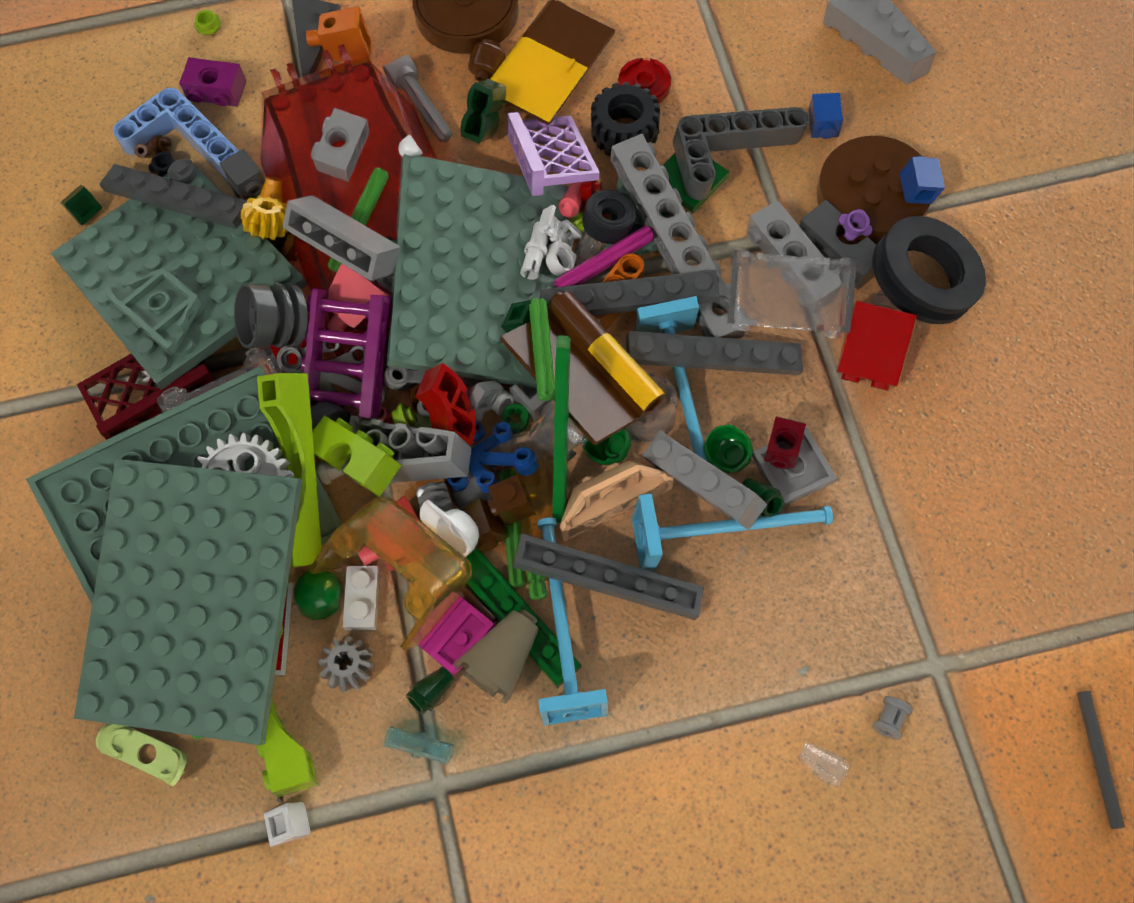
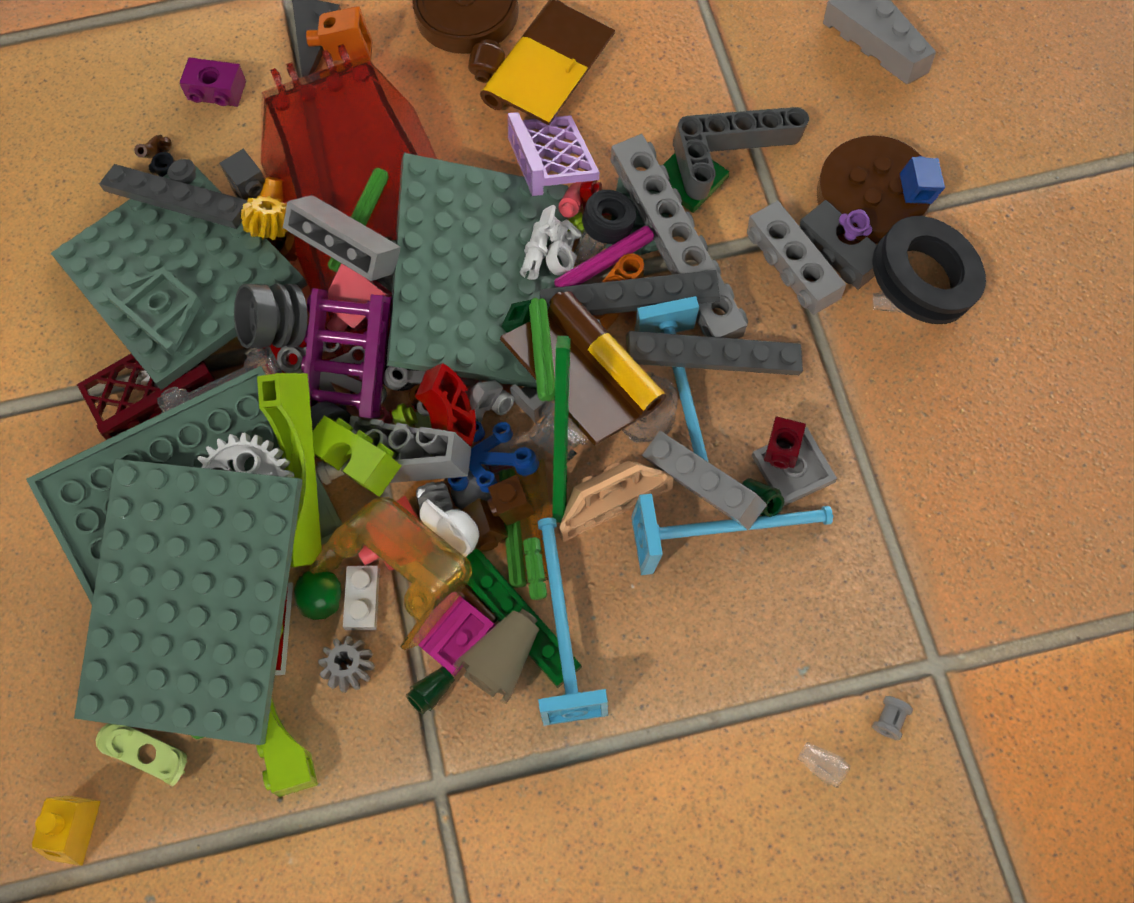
(65, 828): none -> yellow torso
(81, 205): dark green tile -> none
(173, 111): light blue beam -> none
(207, 22): lime plate -> none
(287, 823): white slope -> none
(342, 160): light grey brick -> none
(404, 76): light grey axle -> none
(409, 147): white hinge -> none
(418, 745): clear light blue pin -> none
(483, 107): dark green brick -> none
(516, 409): green bush -> none
(608, 577): dark grey plate -> none
(610, 450): green hair -> none
(624, 102): black tyre -> none
(649, 75): red tile -> none
(728, 448): green hair -> none
(791, 292): clear windscreen -> none
(825, 115): blue brick -> none
(875, 345): red slope -> none
(1100, 760): dark grey bar -> none

